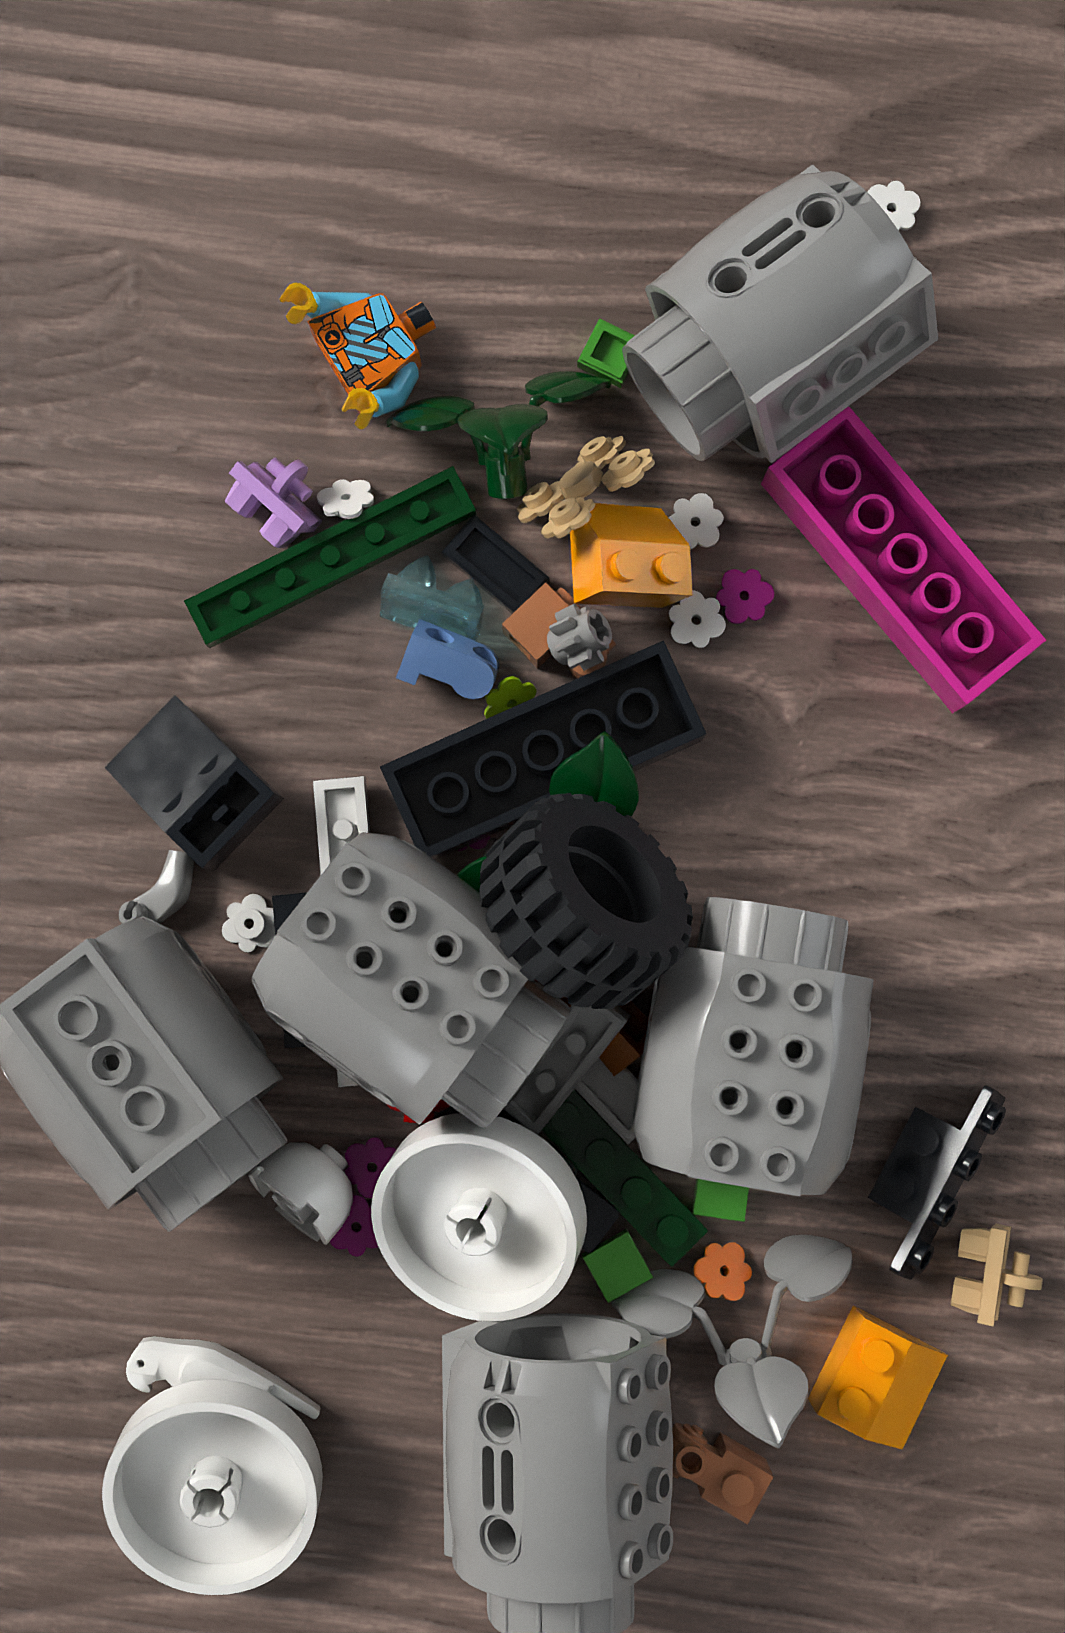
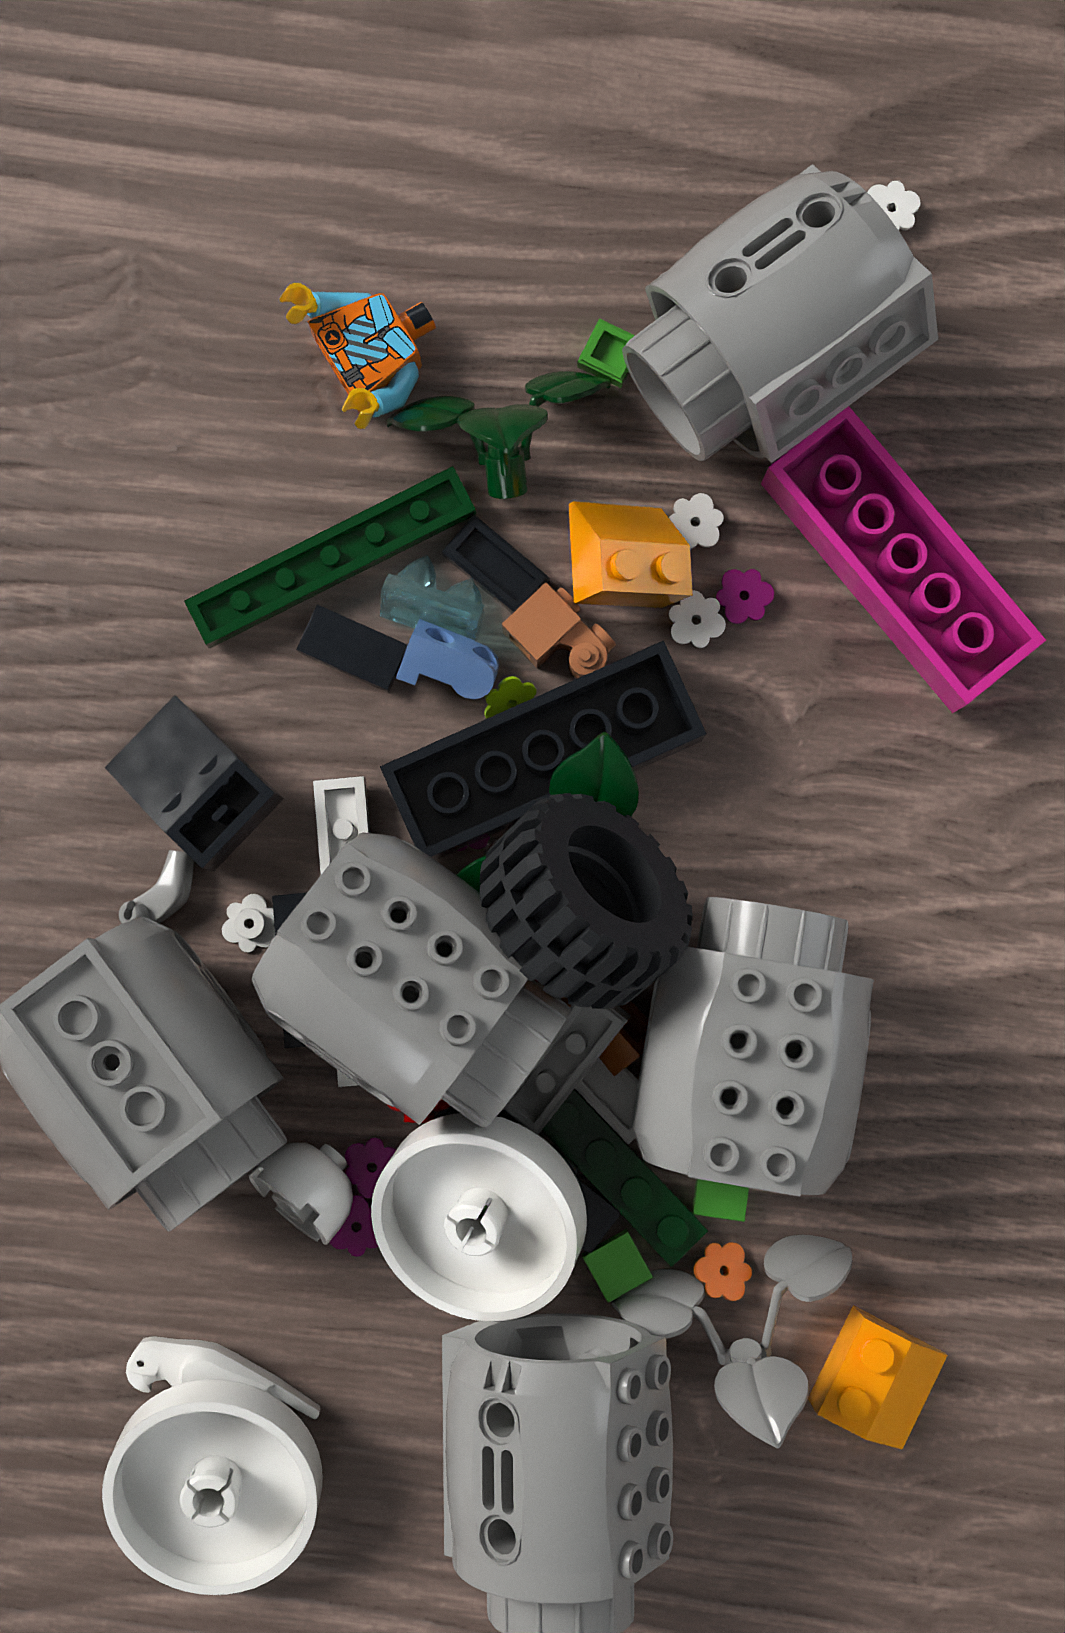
(258, 487): lavender hips -> none
(346, 498): white plant -> none
(352, 648): none -> black tile
(579, 637): light grey gear -> none
(580, 482): tan plant -> none
(724, 1473): nougat brick -> none
(928, 1172): black bracket -> none
(985, 1296): tan hips -> none

